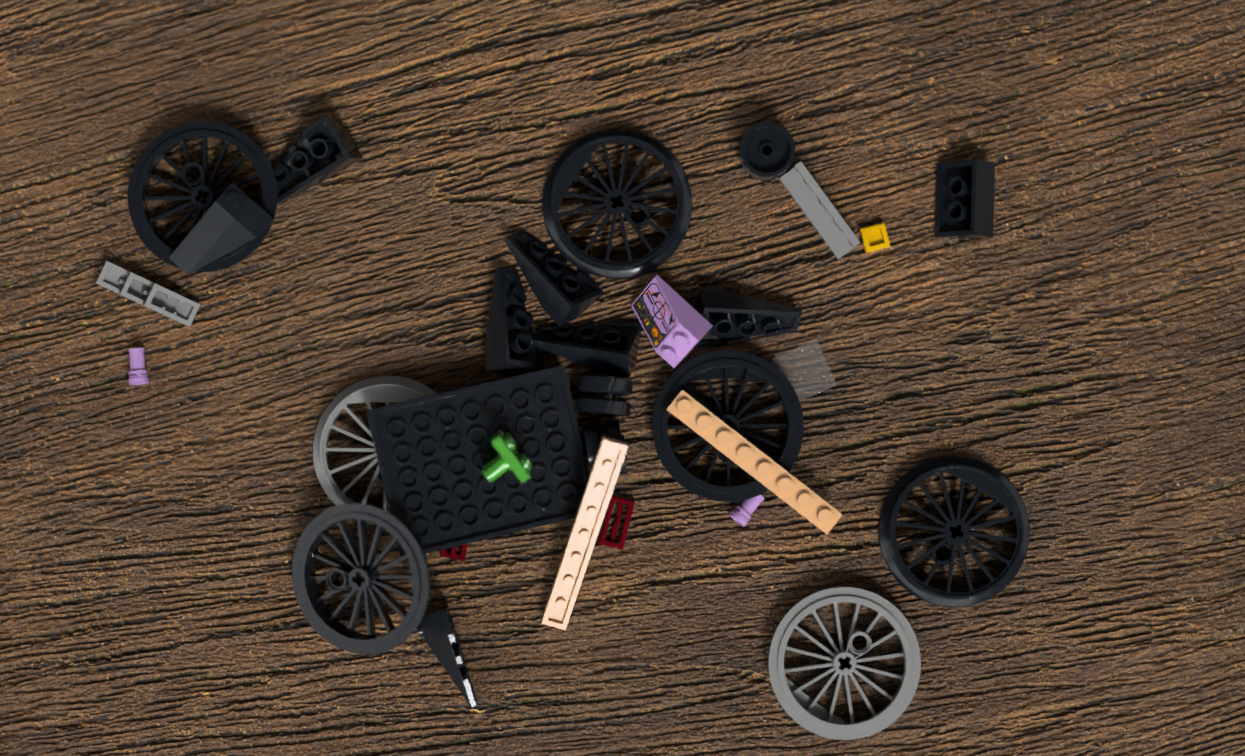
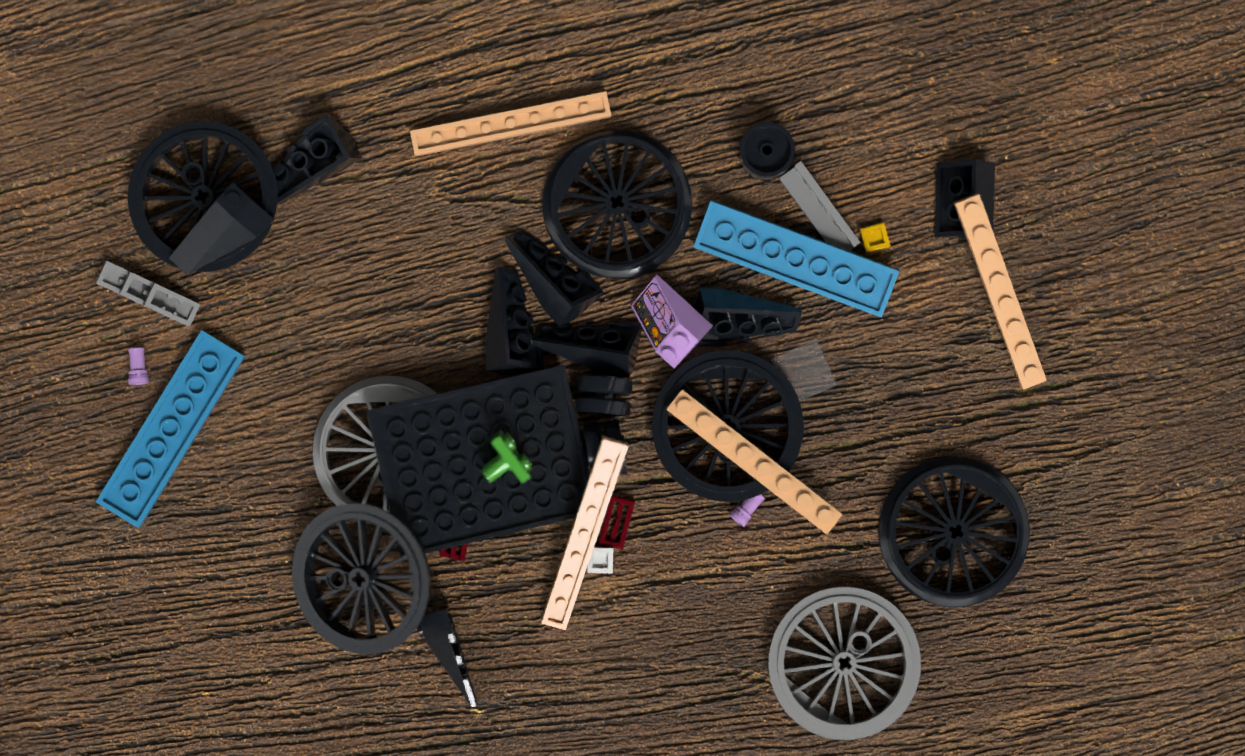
(170, 429): none -> dark azure plate
(510, 124): none -> light nougat plate
(601, 561): none -> white plate
(796, 258): none -> dark azure plate
(1000, 291): none -> light nougat plate

